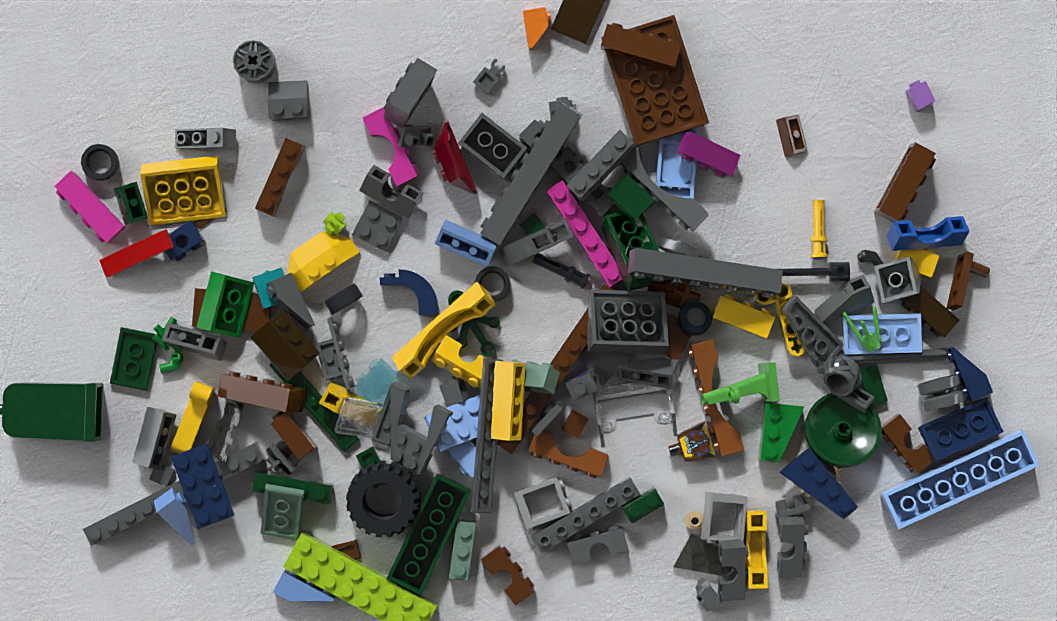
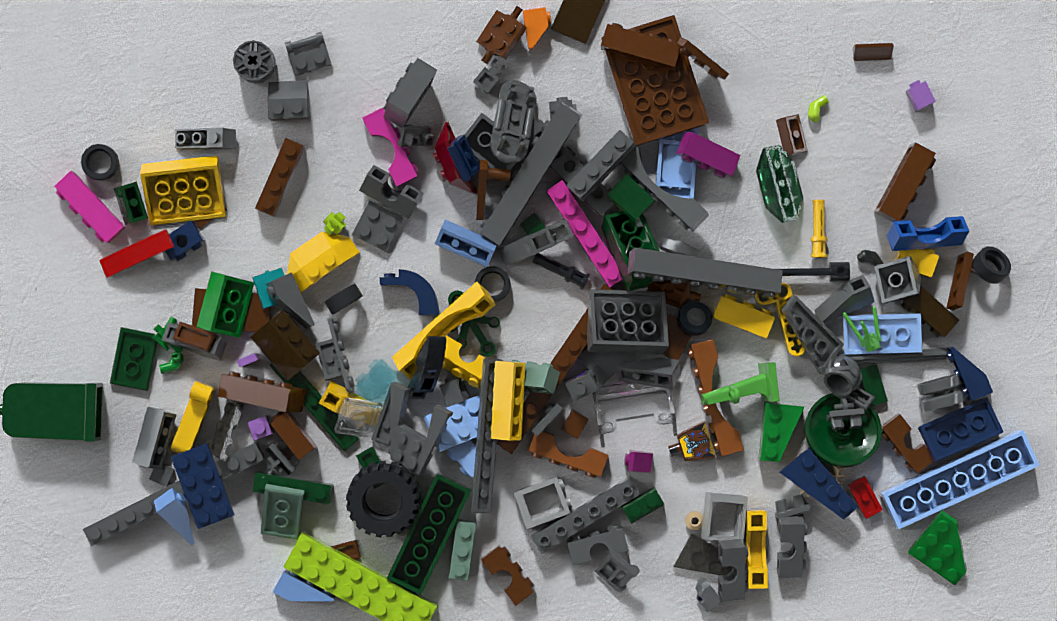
(194, 337): none -> reddish brown tile
(248, 359): none -> medium lavender tile
(260, 427): none -> medium lavender brick
(311, 59): none -> dark grey plate
(428, 367): none -> black slope
(463, 158): none -> dark blue plate
(484, 175): none -> reddish brown piece
(501, 34): none -> reddish brown plate
(513, 121): none -> dark grey piece
(612, 566): none -> dark grey plate
(638, 461): none -> magenta slope
(701, 59): none -> reddish brown wing
(779, 184): none -> clear green wedge
(814, 108): none -> lime arm
(845, 411): none -> dark grey hips
(865, 497): none -> red plate
(874, 51): none -> reddish brown slope
(941, 548): none -> green plate
(986, 272): none -> black tyre

